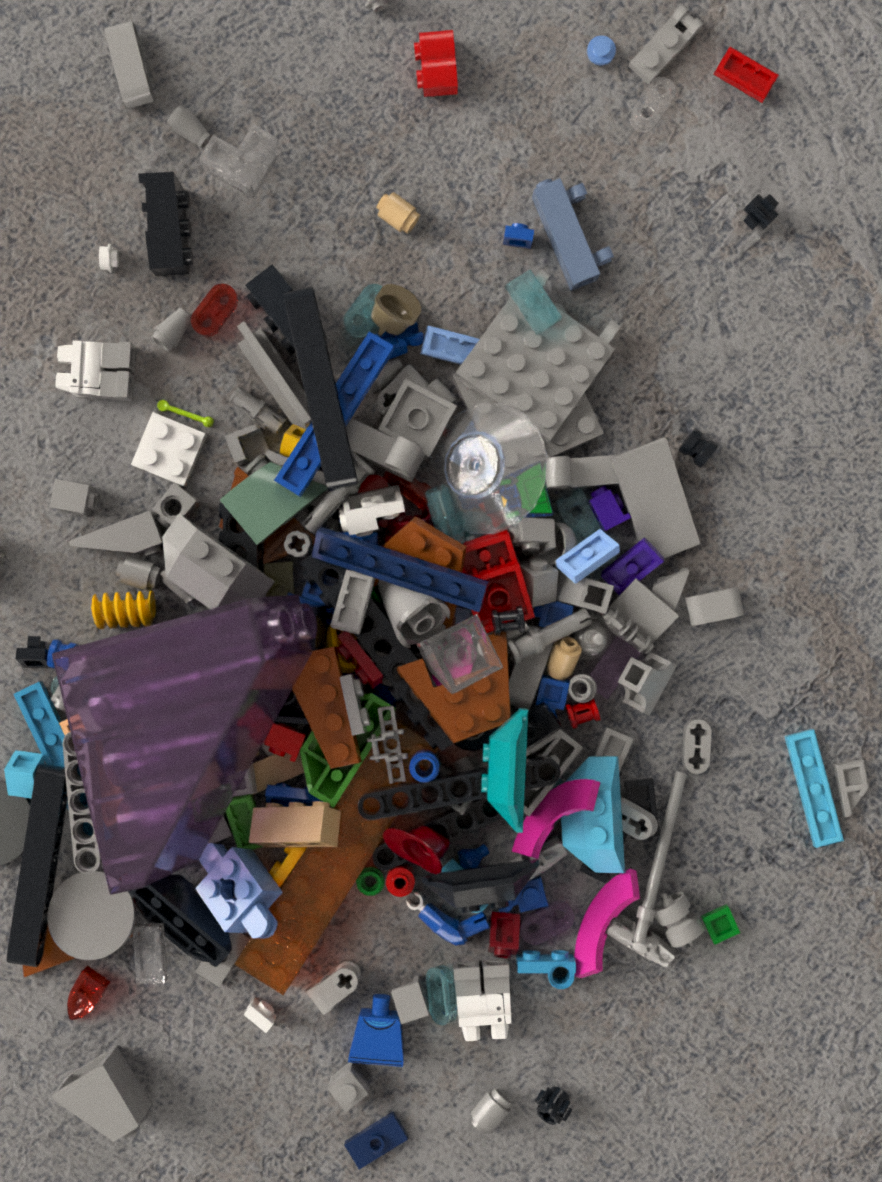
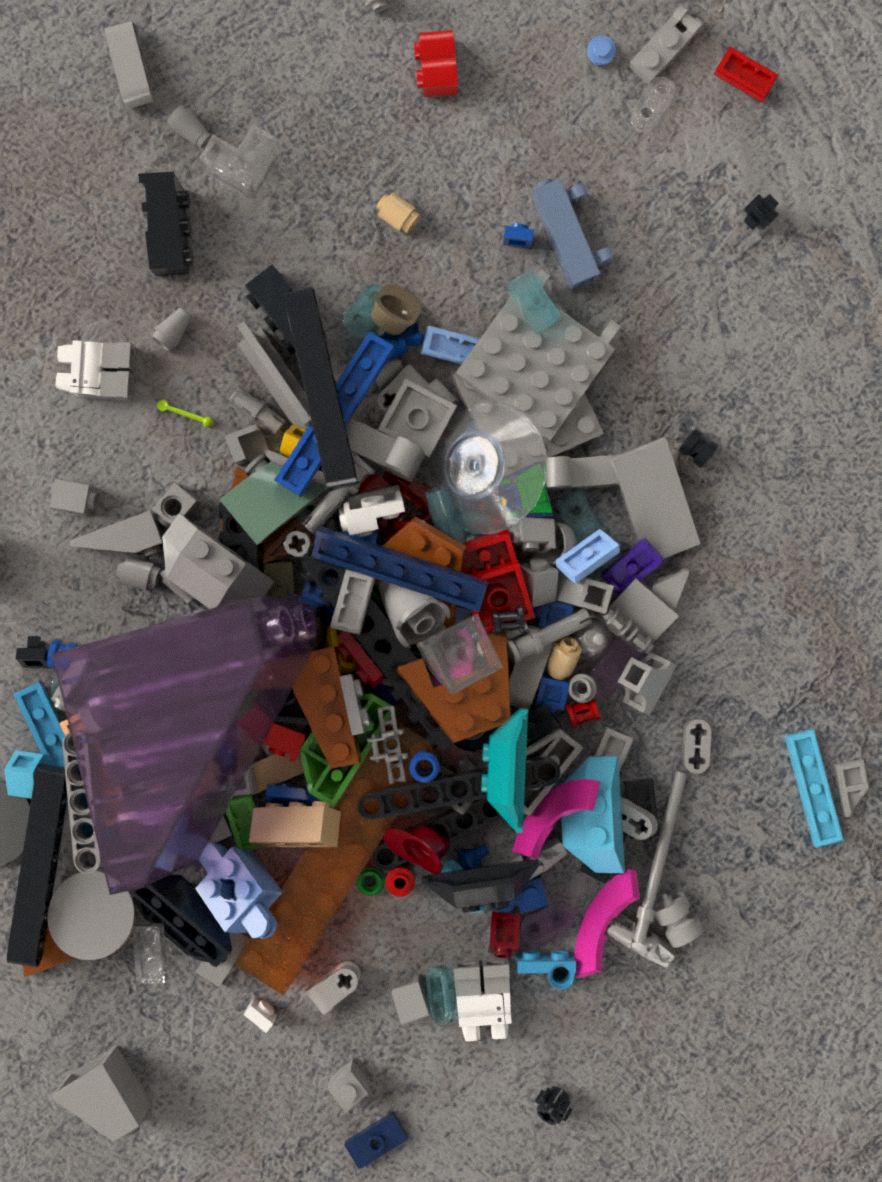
(86, 993): clear red plate -> none
(108, 258): white plate -> none
(123, 611): yellow piece -> none
(169, 449): white plate -> none
(212, 309): clear red plate -> none
(280, 871): yellow plate -> none
(378, 1035): blue torso -> none
(448, 927): blue arm -> none
(490, 1111): light grey brick -> none
(607, 508): dark purple brick -> none
(714, 606): light grey beam -> none
(720, 924): green plate -> none

